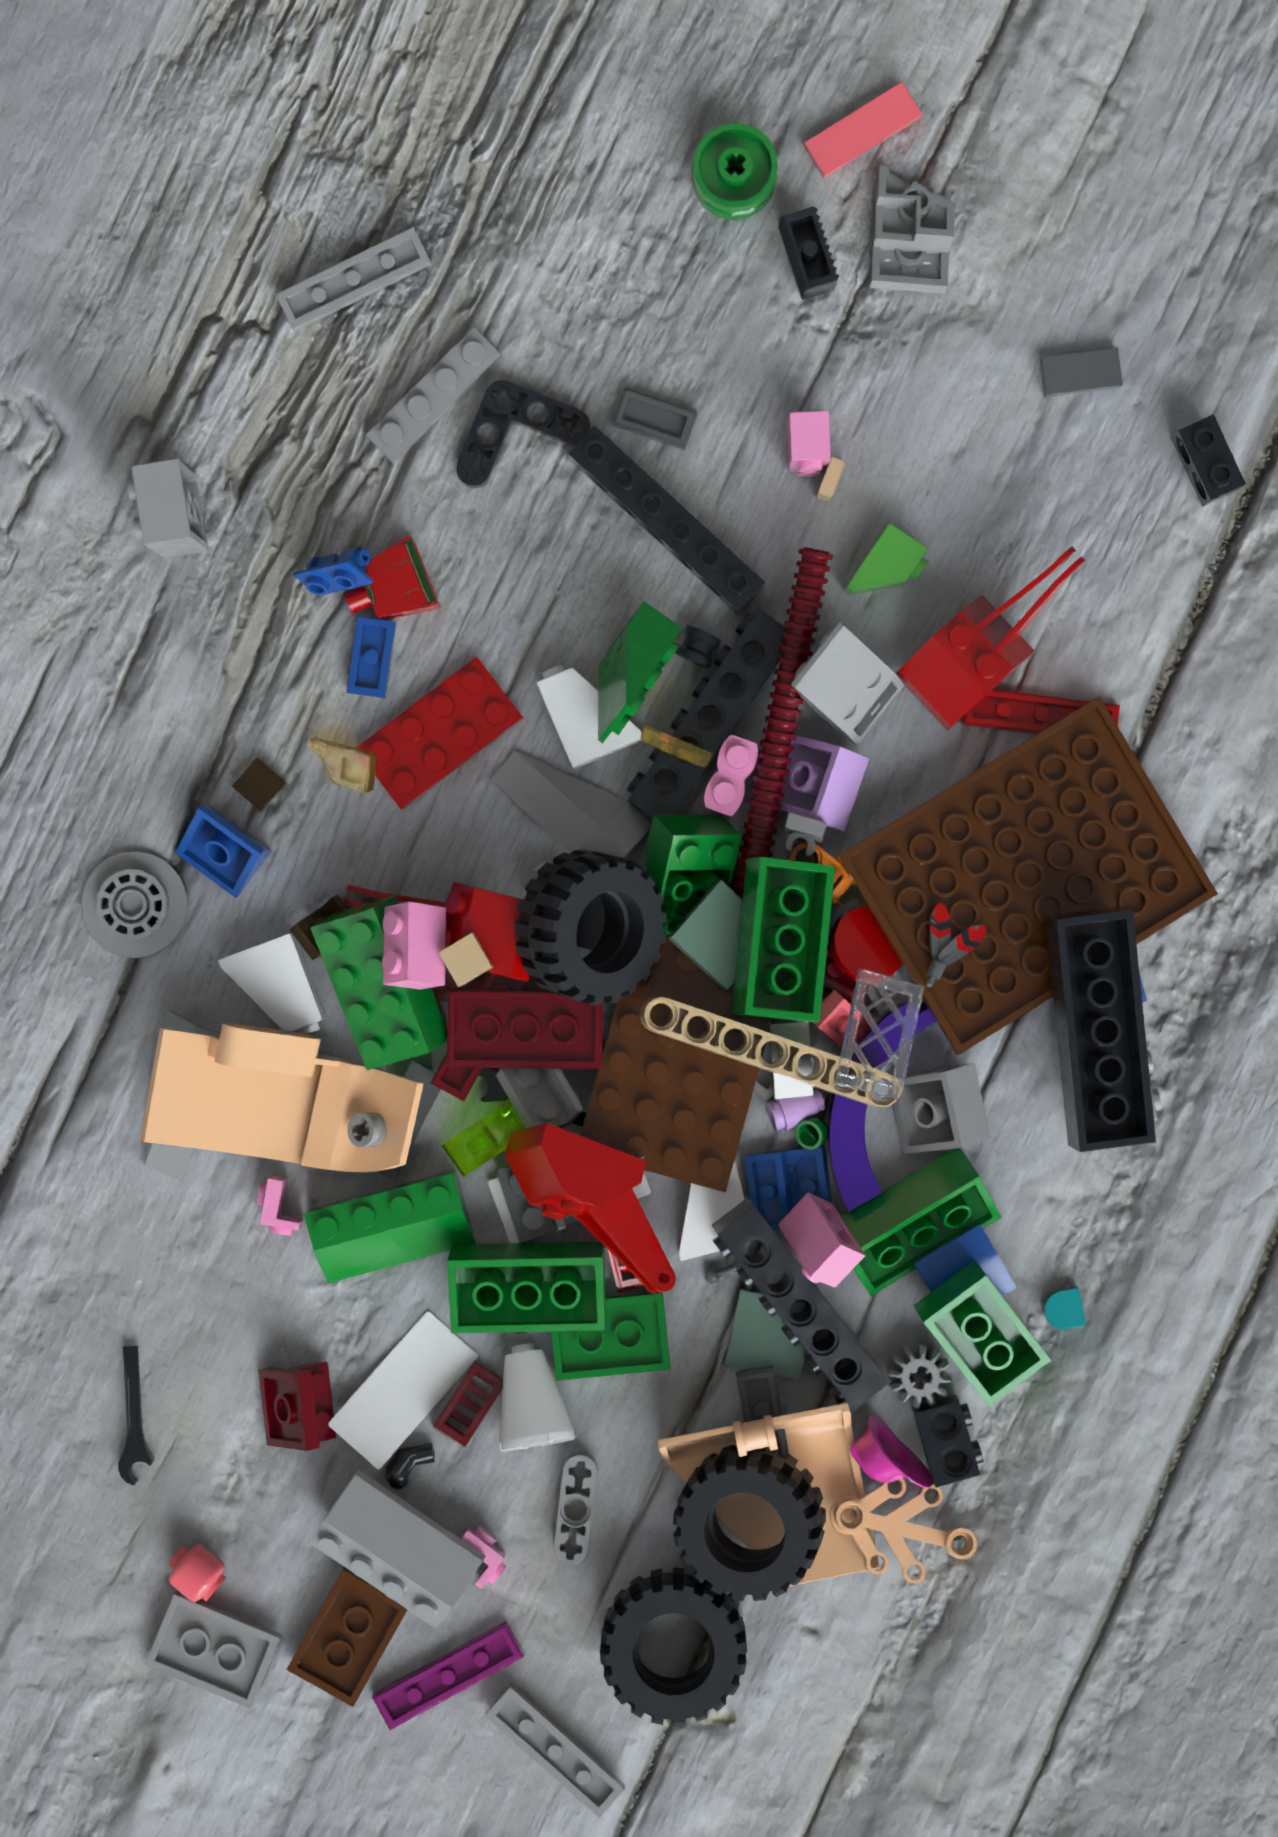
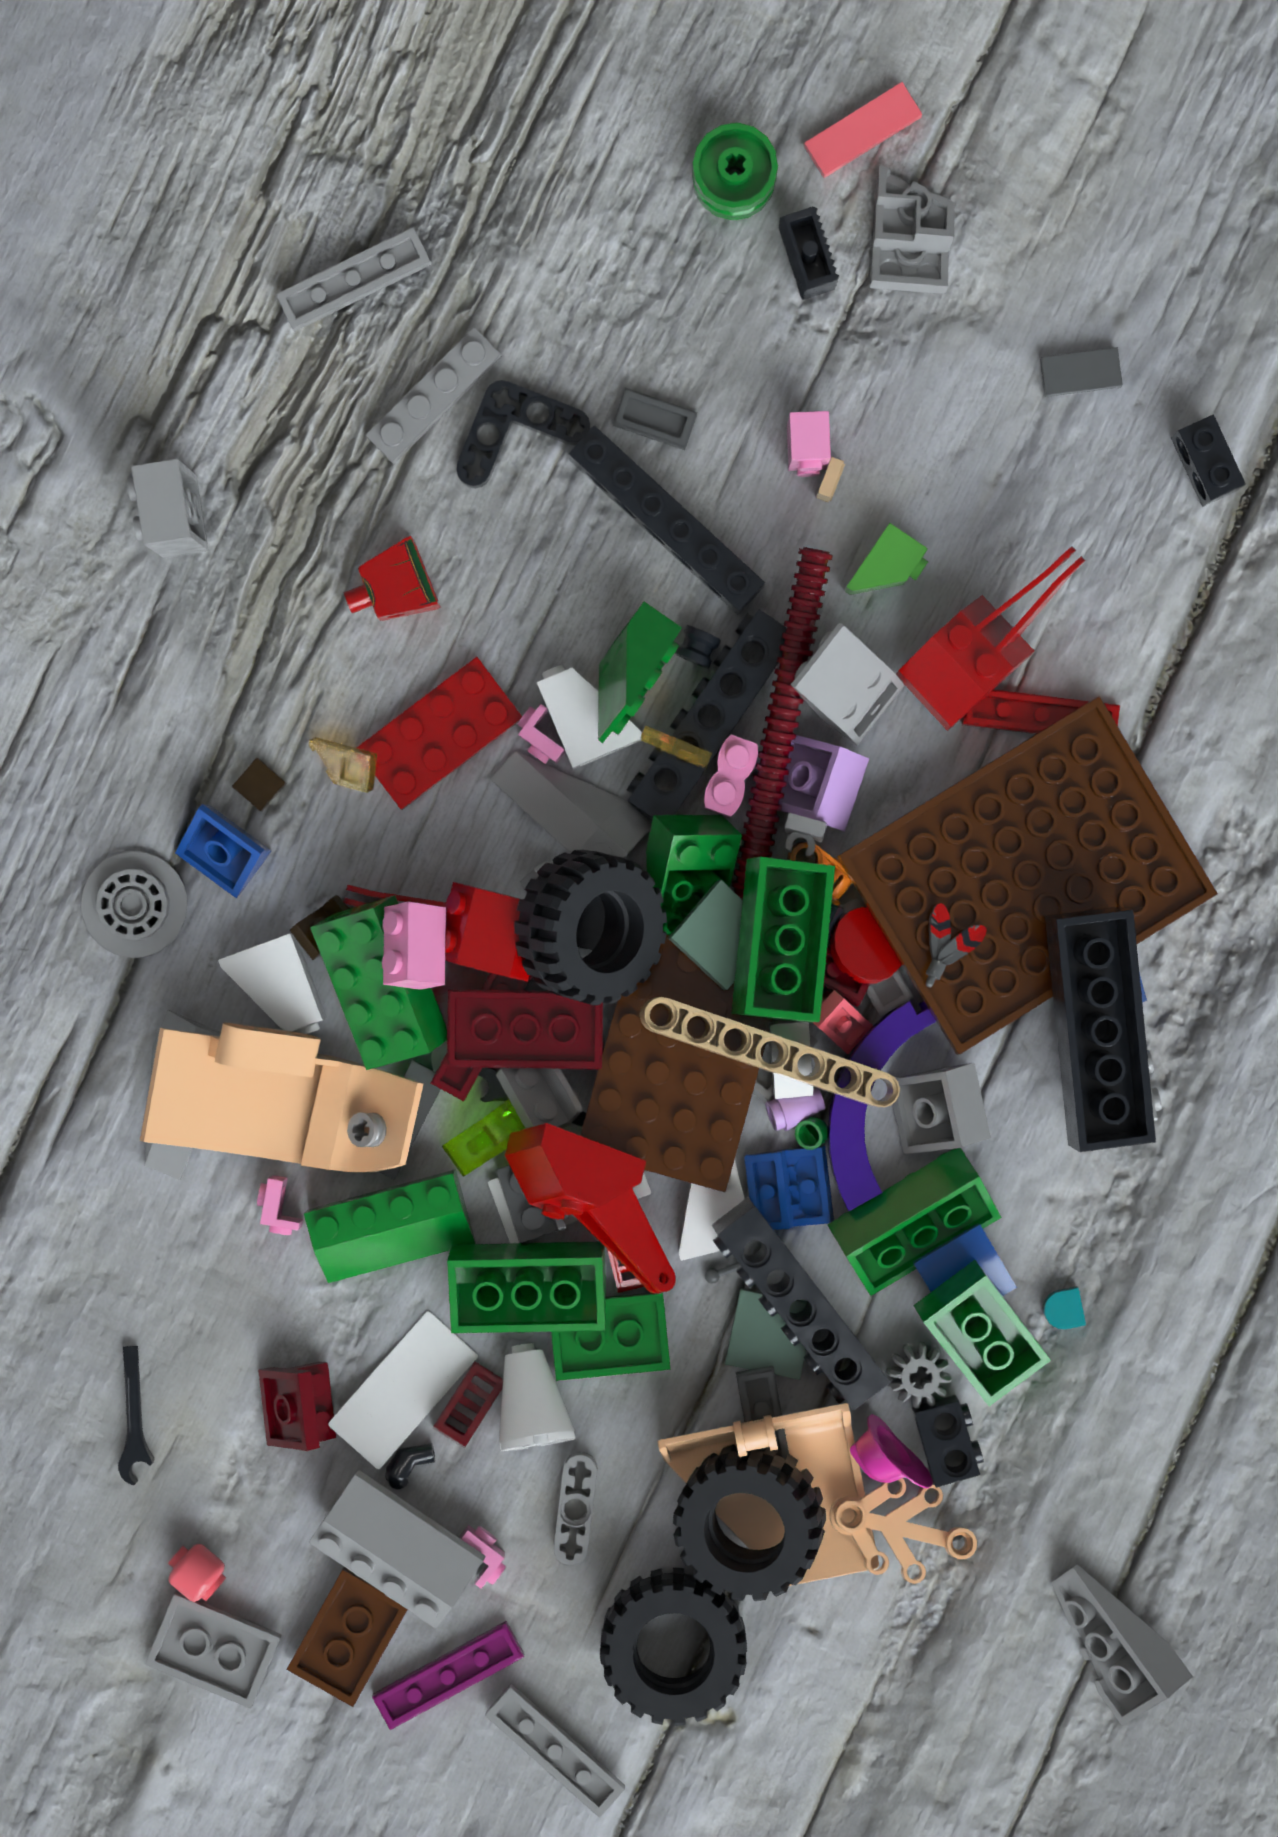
(336, 573): blue hinge -> none
(371, 657): blue plate -> none
(466, 959): tan tile -> none
(541, 746): none -> bright pink bracket
(820, 1240): bright pink brick -> none
(908, 1026): clear window -> none
(1130, 1659): none -> light grey wedge

